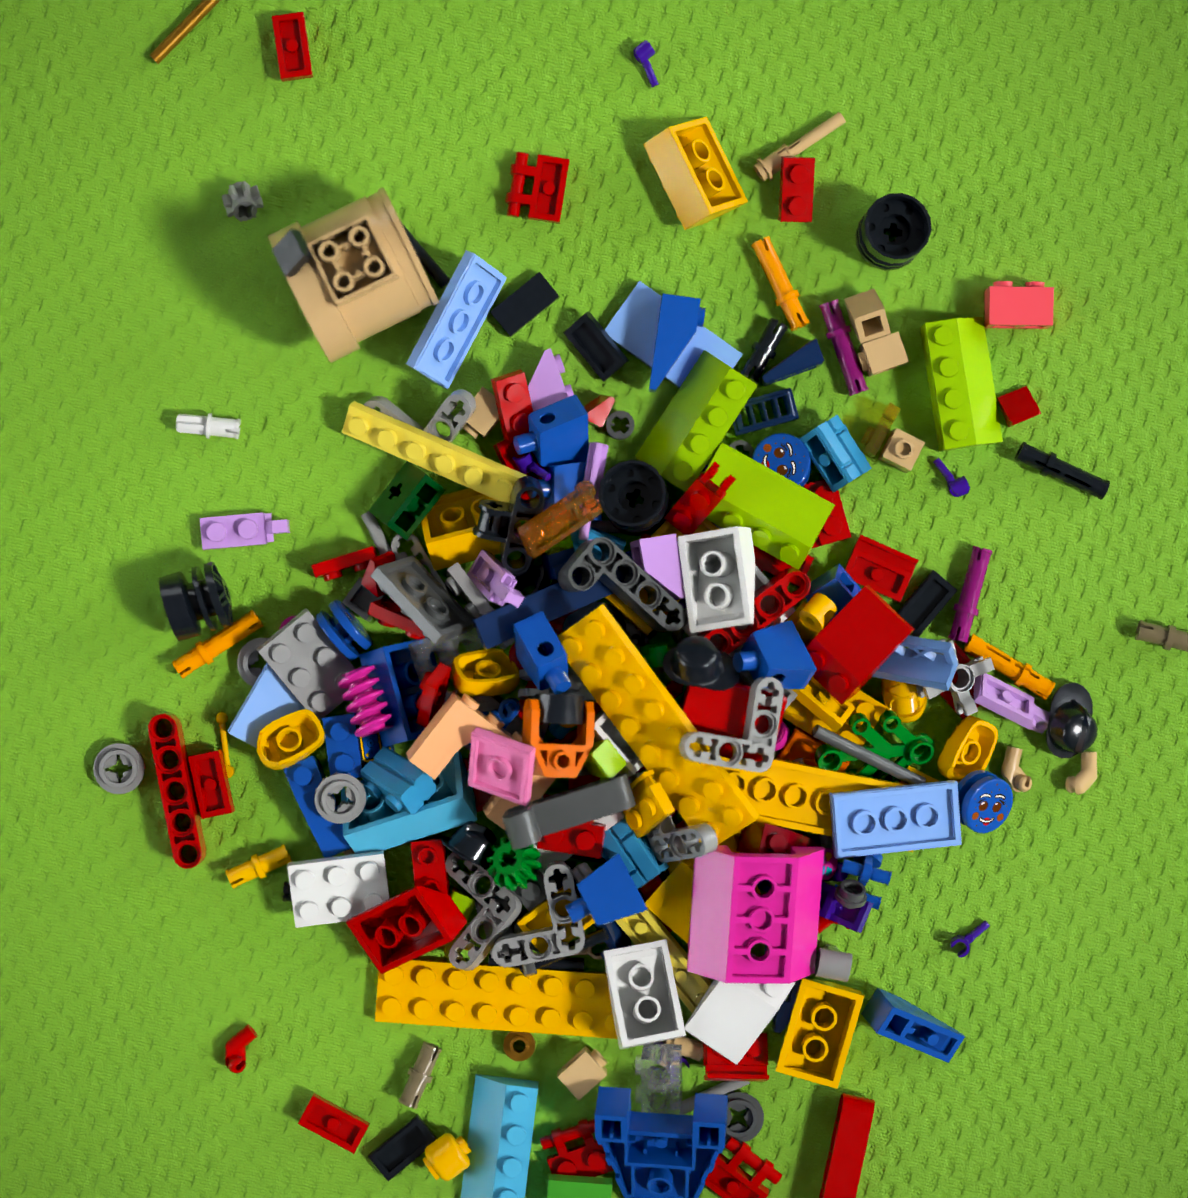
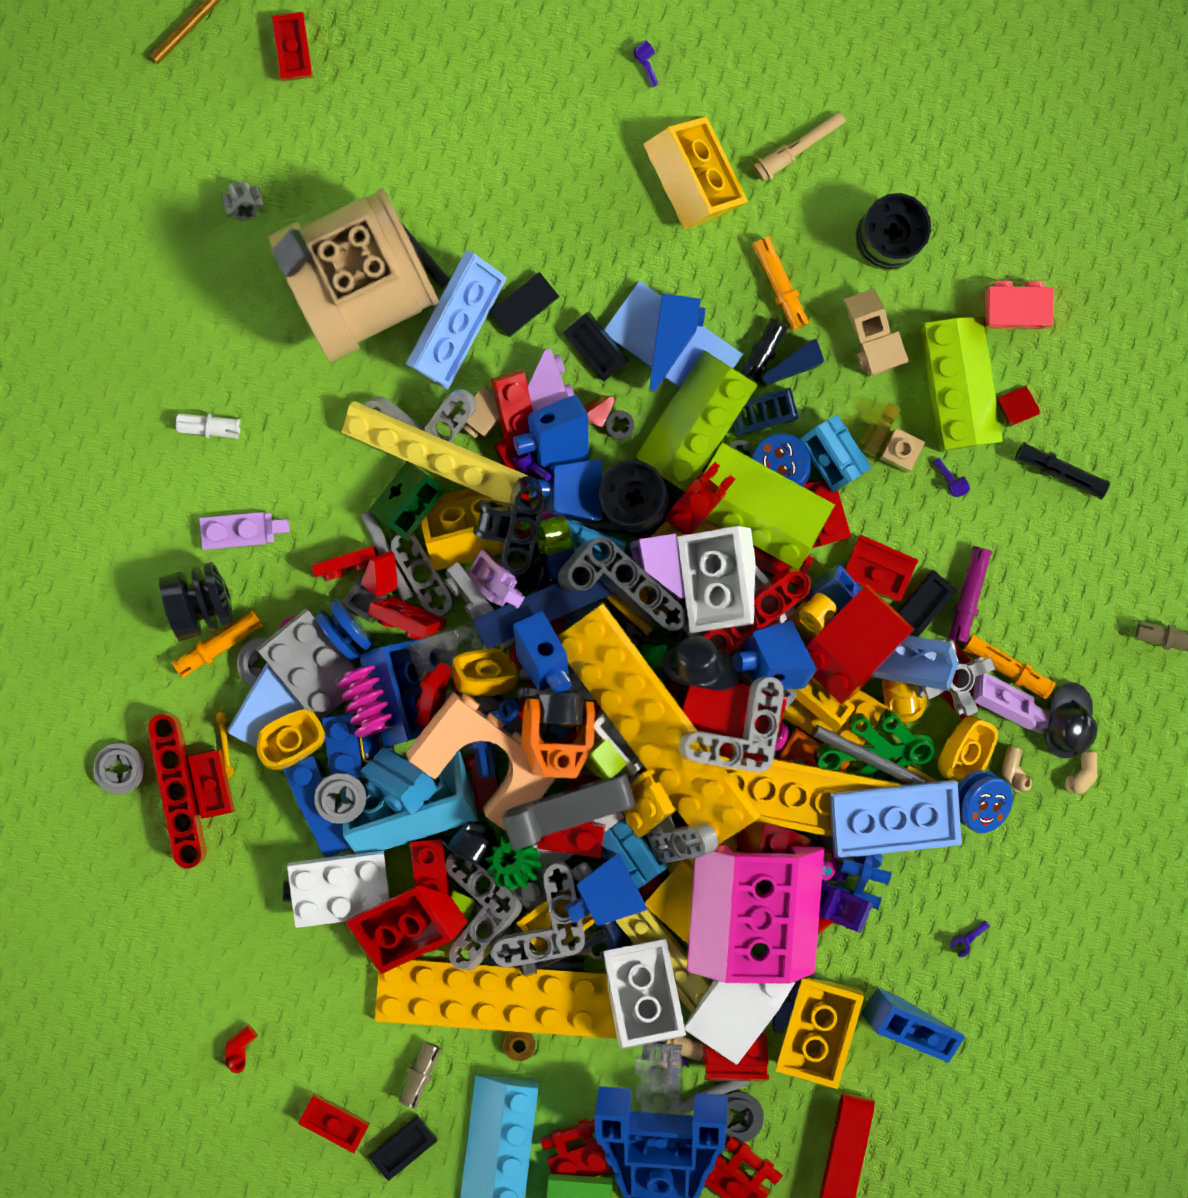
(258, 866): yellow pin -> none
(423, 599): dark grey plate -> none
(447, 1157): yellow head -> none
(501, 766): bright pink tile -> none
(547, 191): red plate -> none
(560, 519): clear orange plate -> none
(583, 1072): tan brick -> none
(594, 472): lavender axle -> none
(796, 189): red plate -> none
(833, 963): light grey piece -> none
(843, 347): magenta pin -> none
(851, 894): dark grey plate -> none

